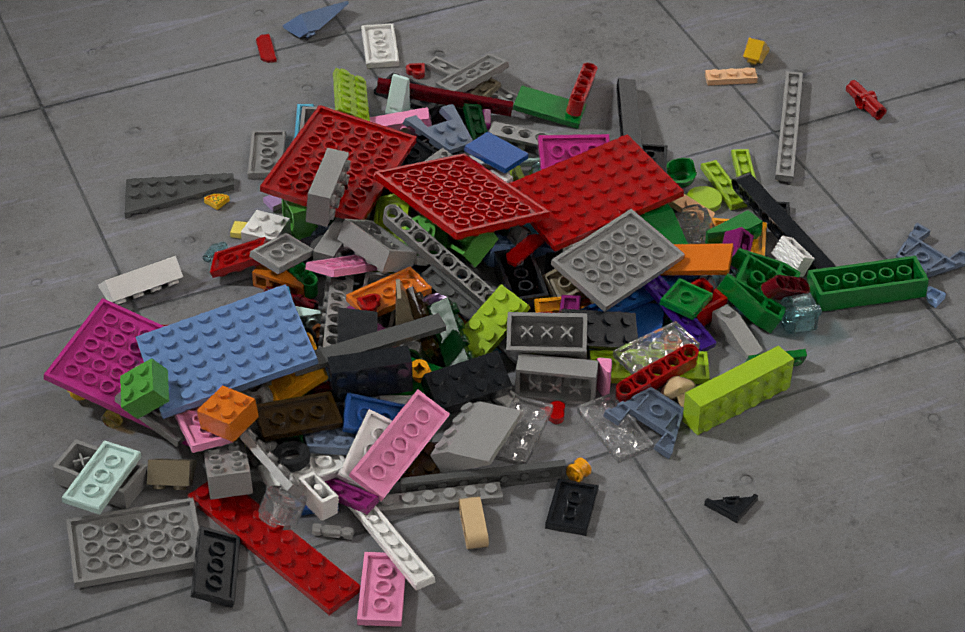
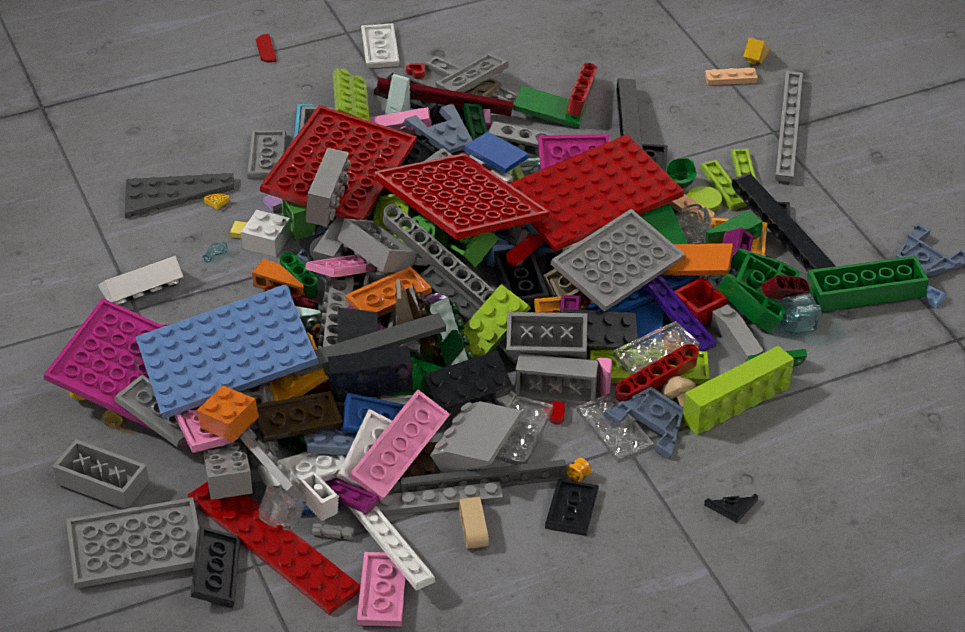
(101, 477): light aqua tile -> none
(144, 388): bright green brick -> none
(171, 473): dark tan slope -> none
(235, 258): red plate -> none
(281, 253): light grey tile -> none
(293, 447): black tyre -> none
(309, 22): medium blue wedge -> none
(369, 302): red tile -> none
(424, 368): light orange wheel -> none
(686, 299): green tile -> none
(793, 254): white brick -> none
(866, 99): red piece -> none

